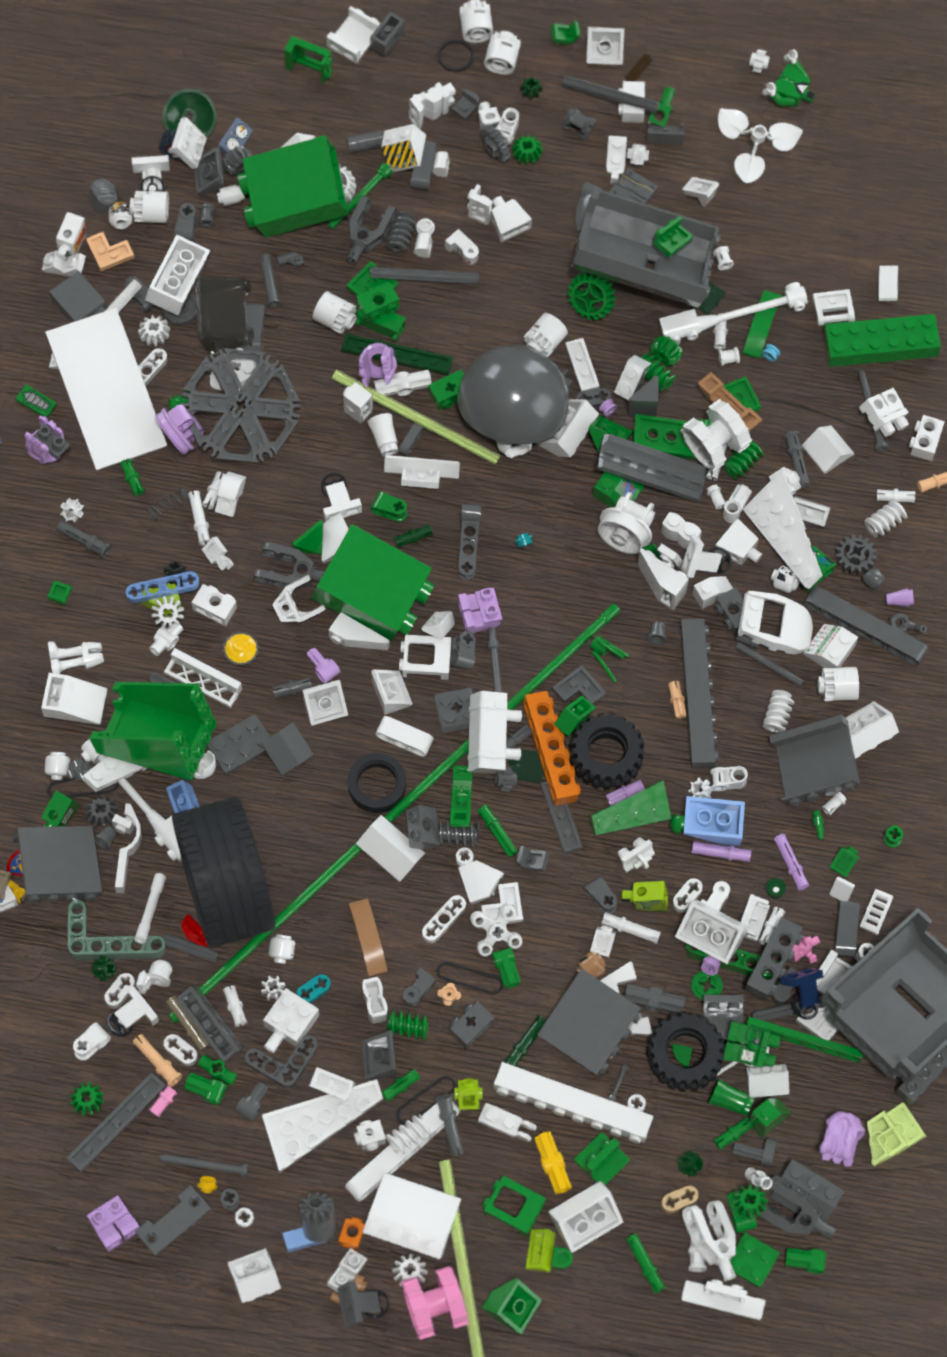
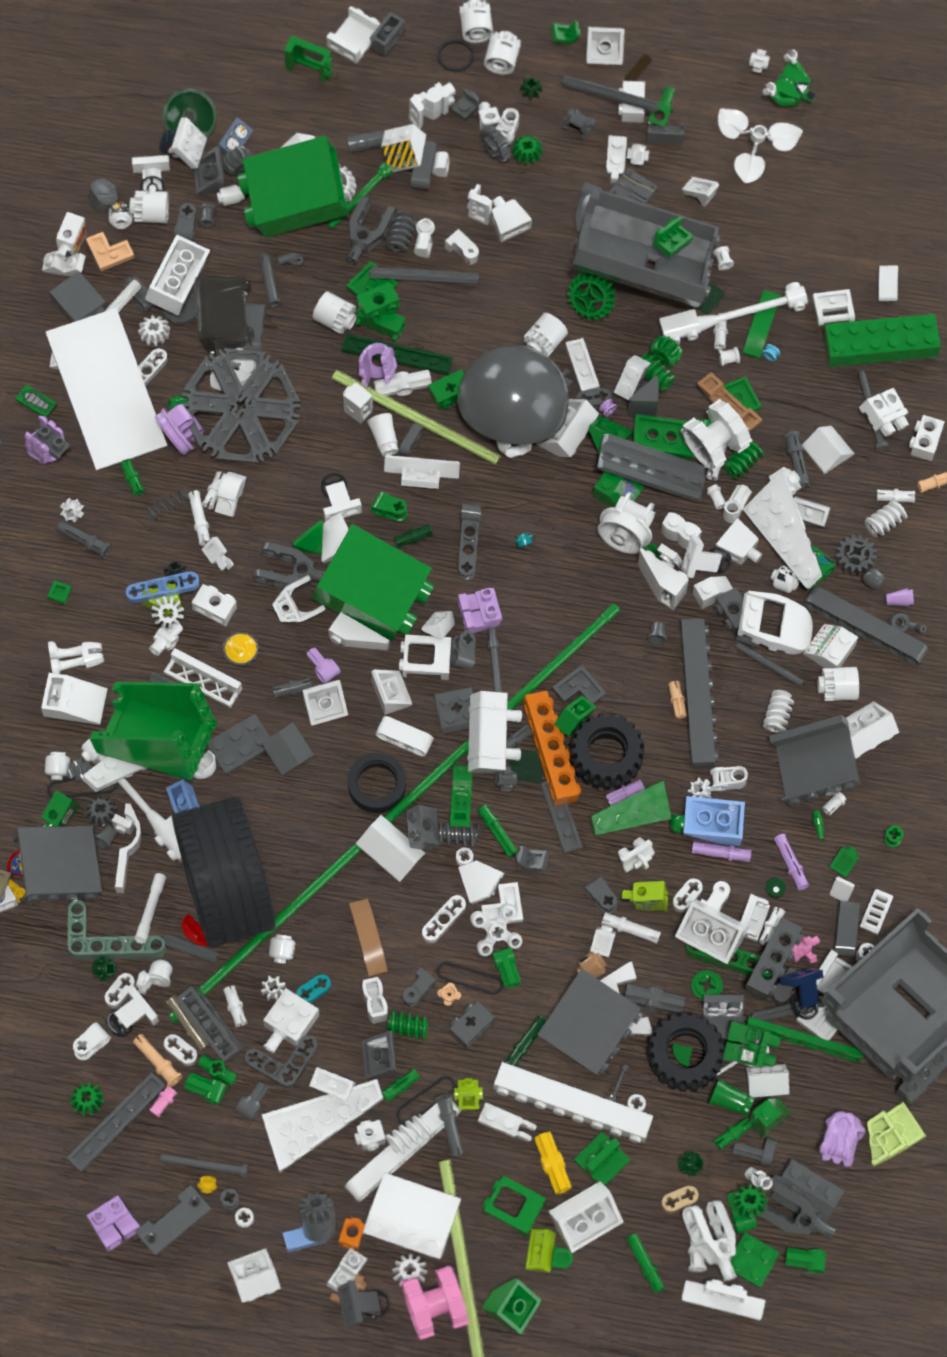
(602, 646): green plant -> none
(710, 965): lavender bush -> none

